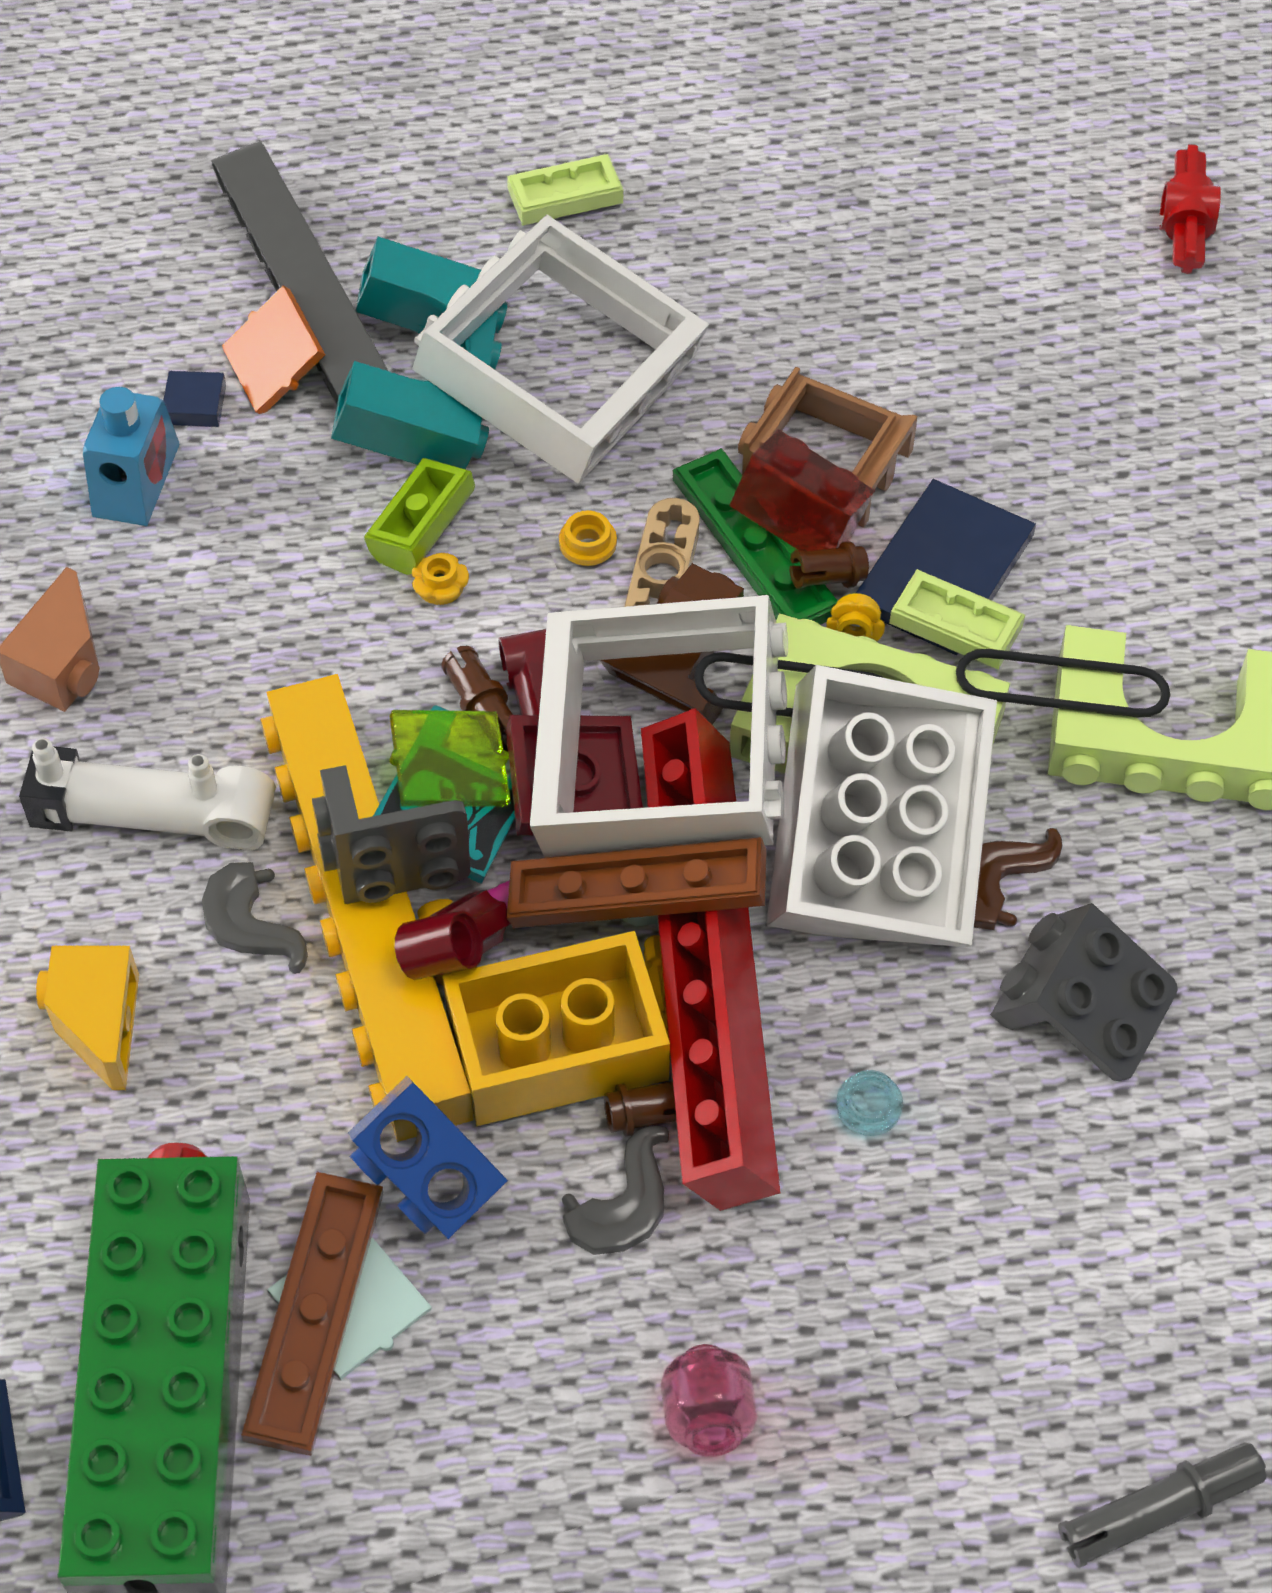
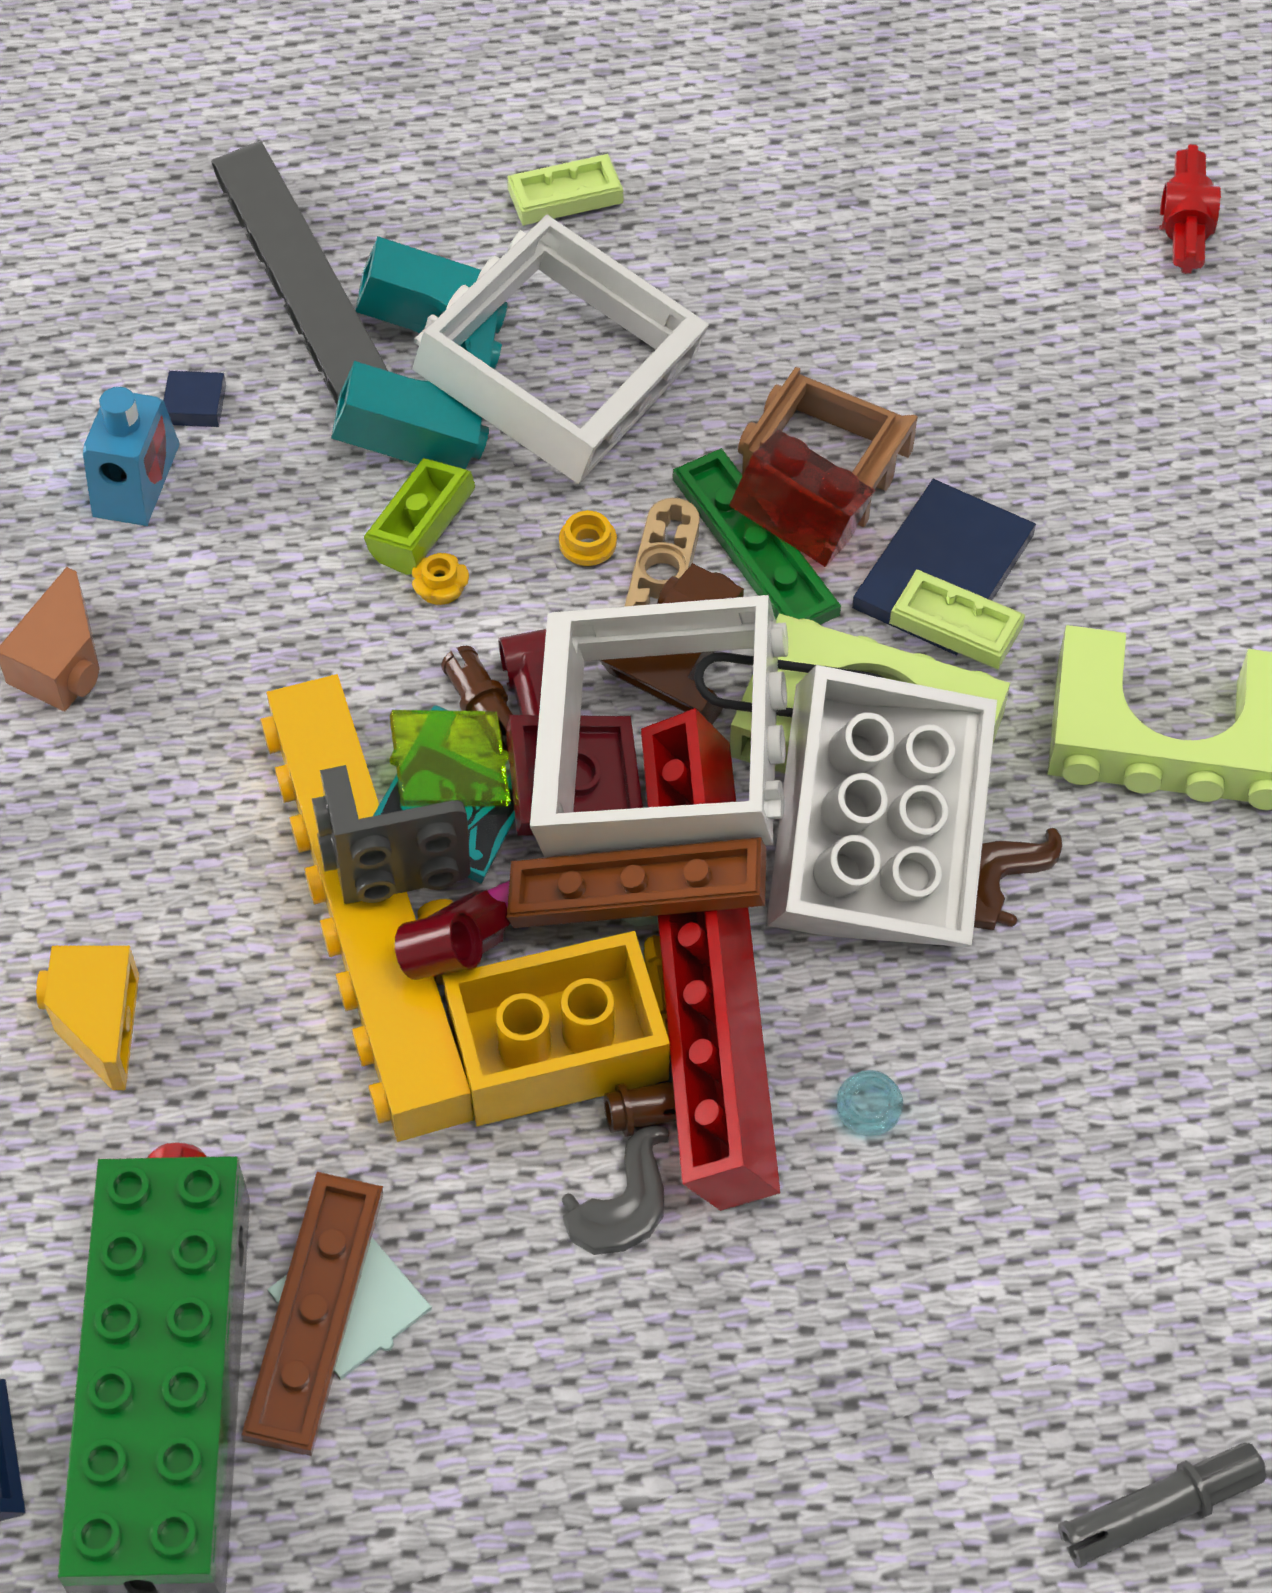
(223, 807): white piece -> none
(229, 917): dark grey piece -> none
(273, 350): piece -> none
(436, 1148): blue brick -> none
(708, 1400): clear pink head -> none
(842, 565): reddish brown pin -> none
(857, 610): yellow plate -> none
(1066, 662): black piece -> none
(1090, 988): dark grey bracket -> none

